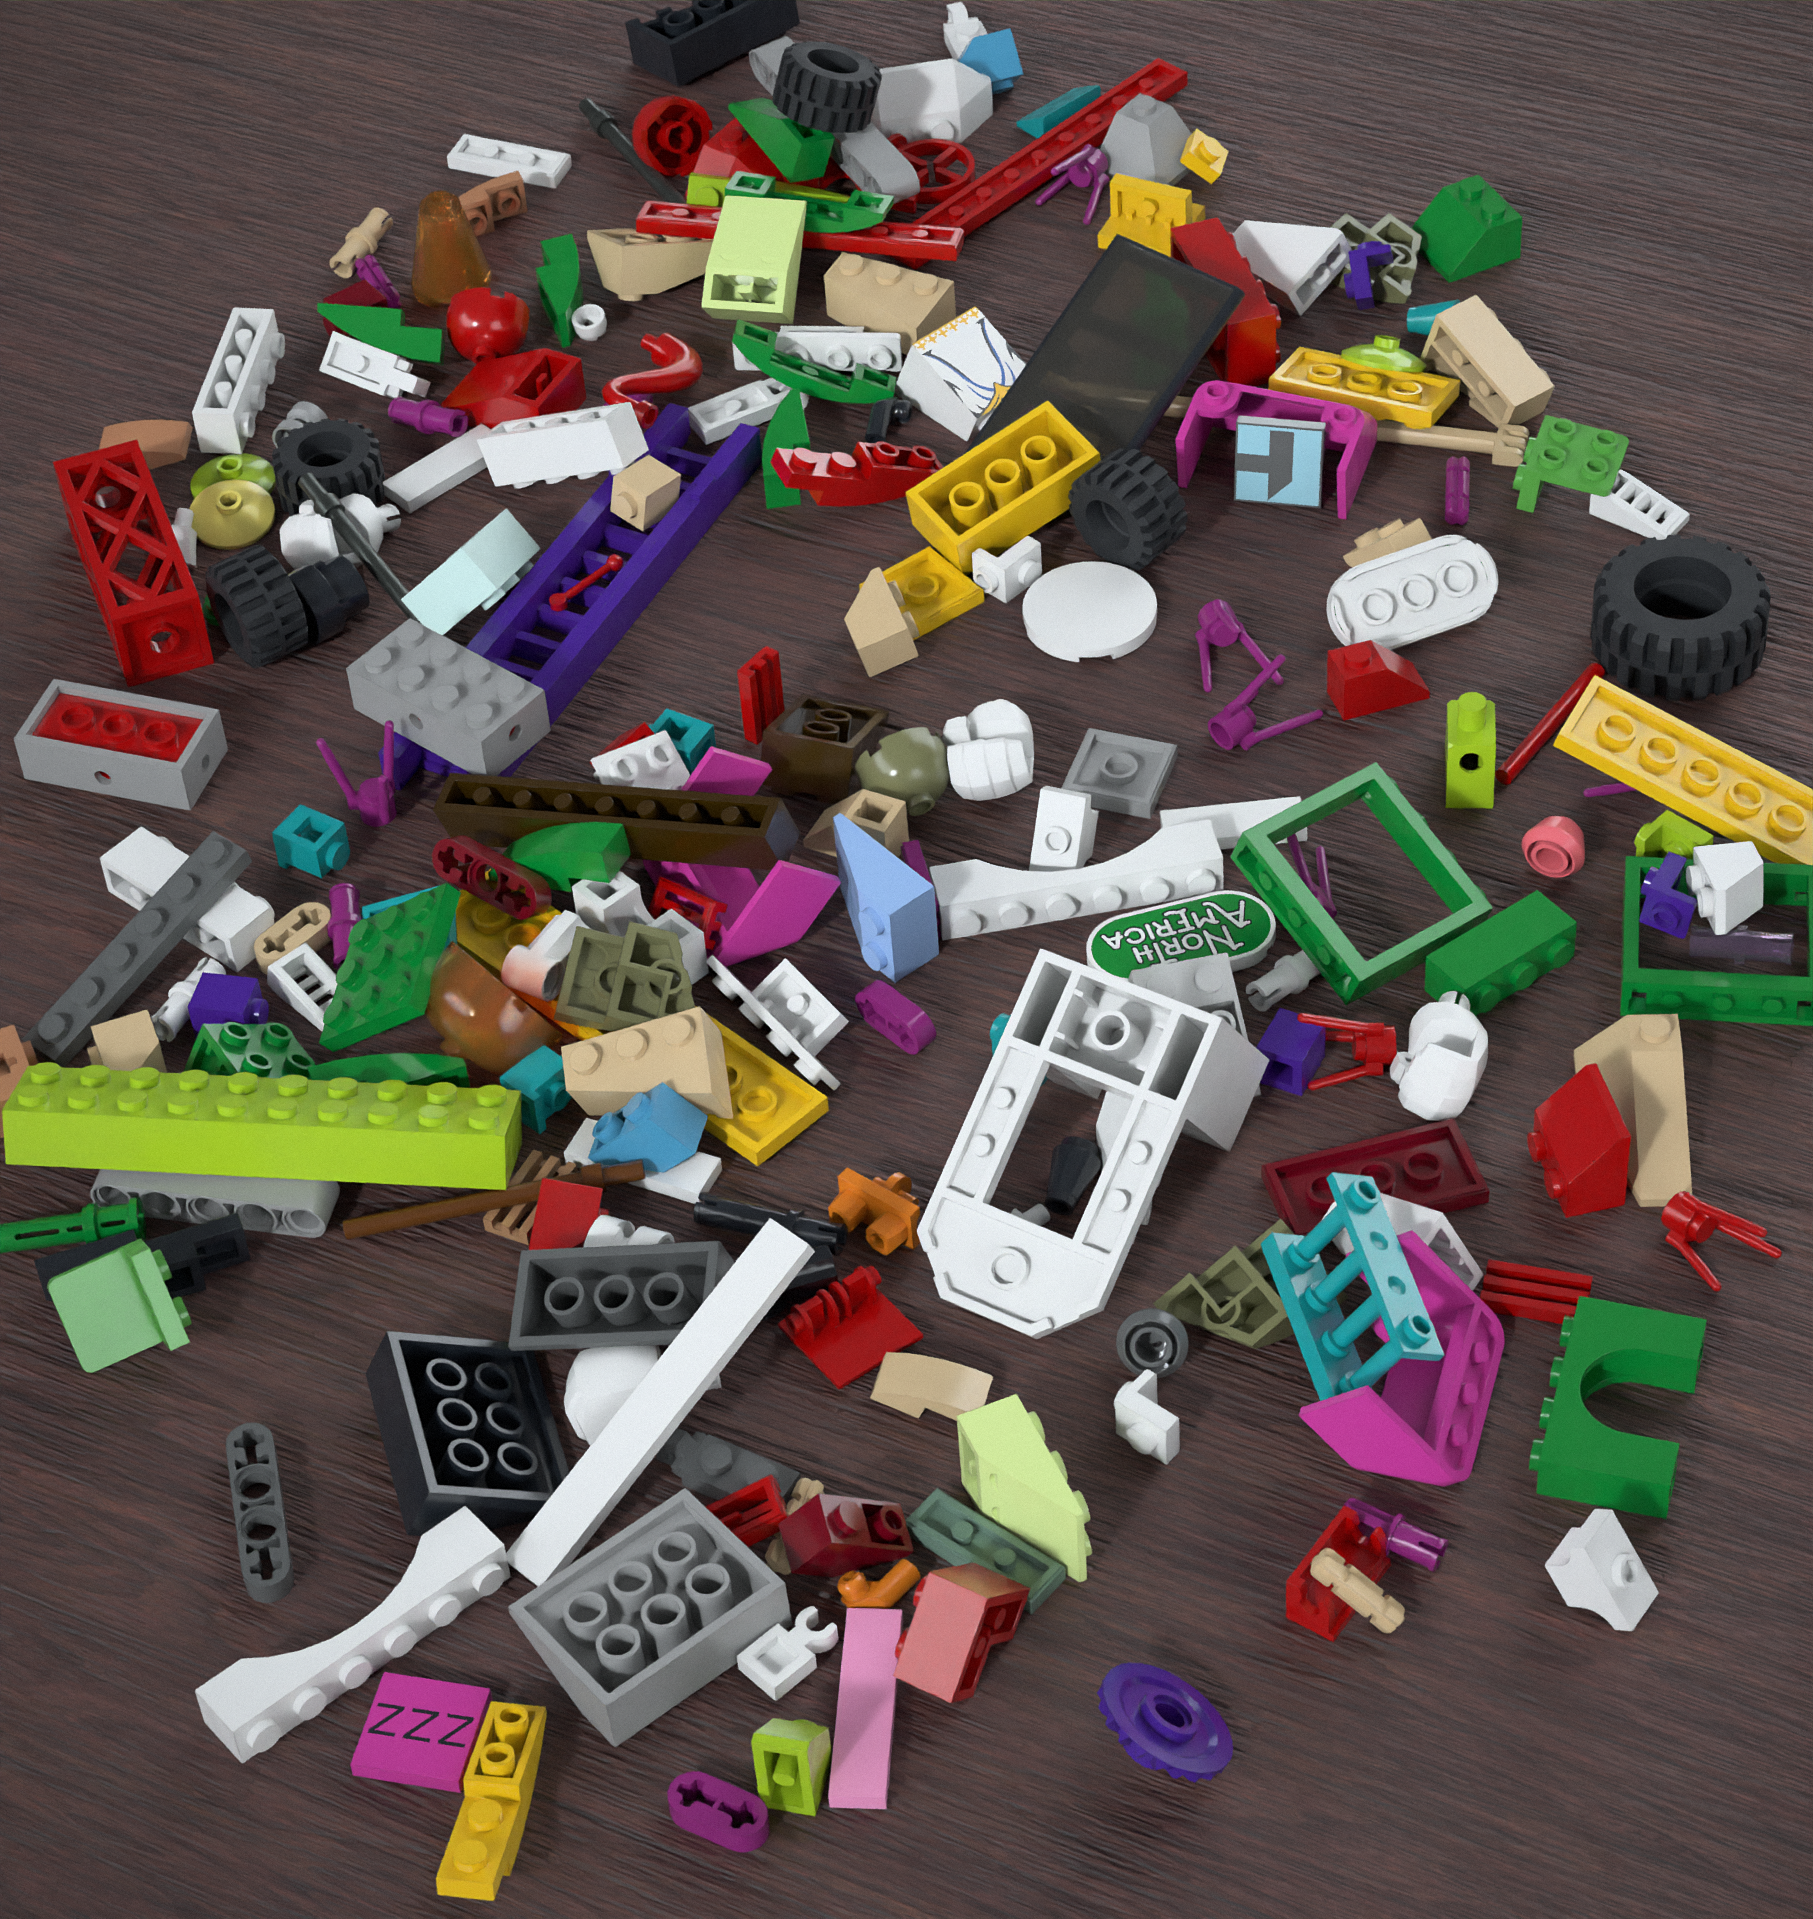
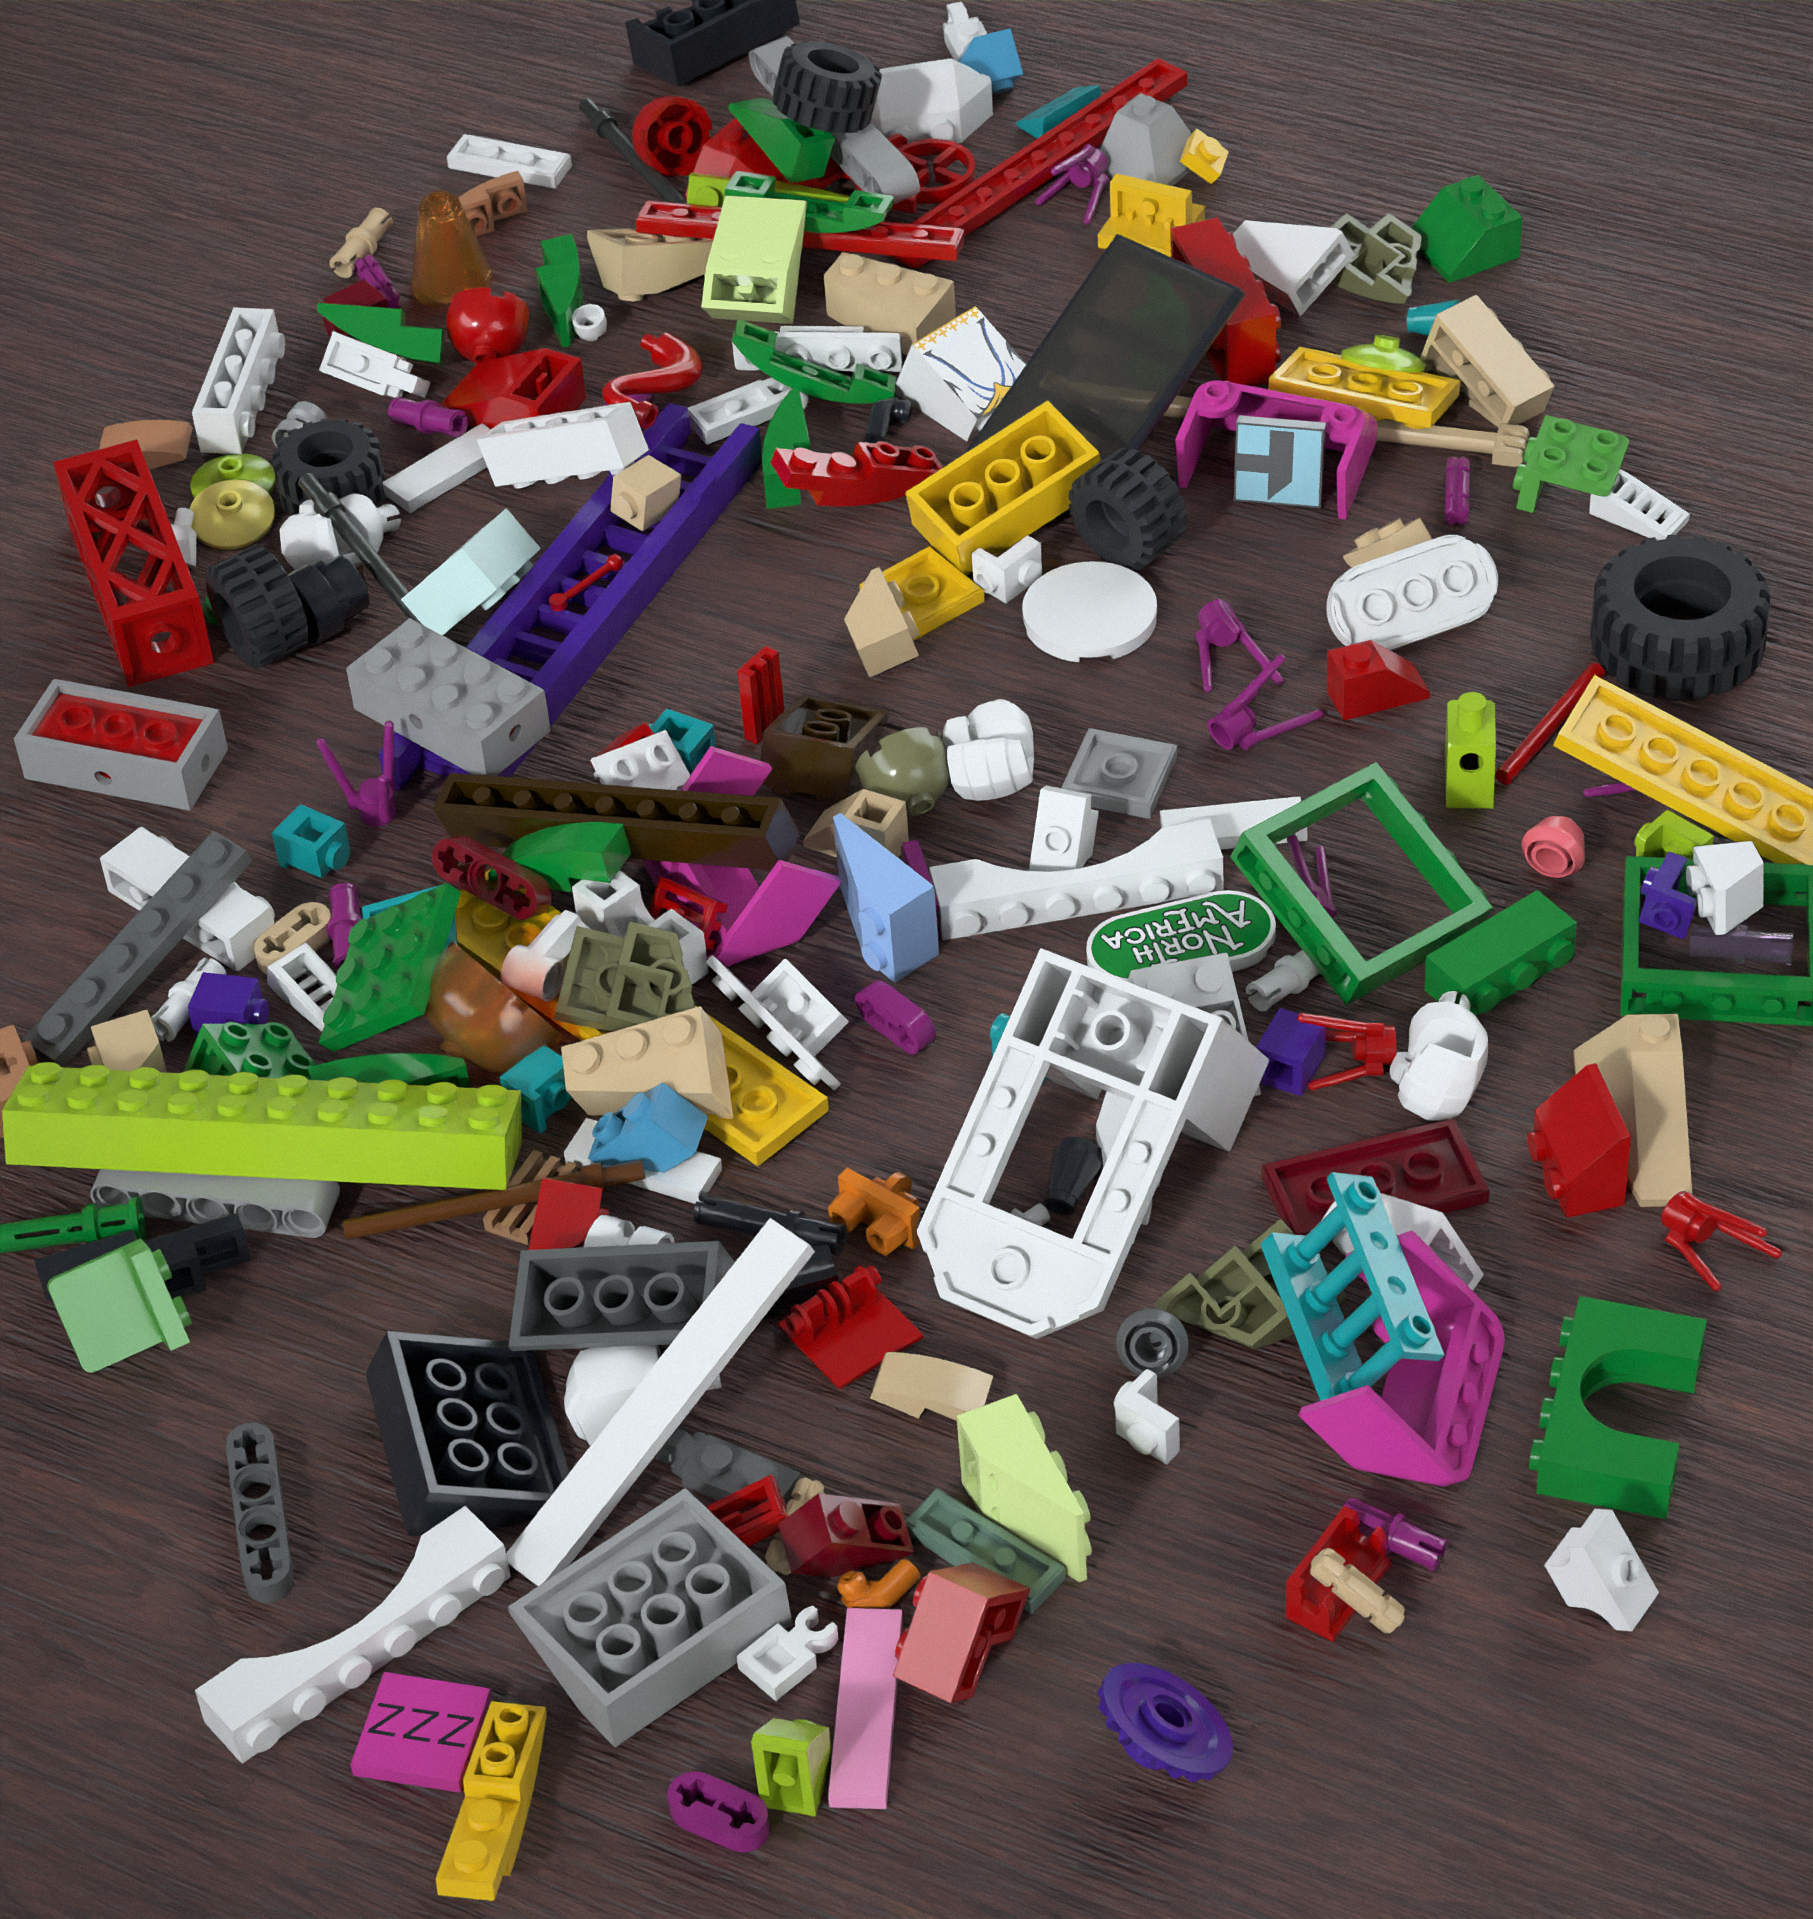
(1358, 282): dark purple bracket -> none
(1537, 1286): red tile -> none

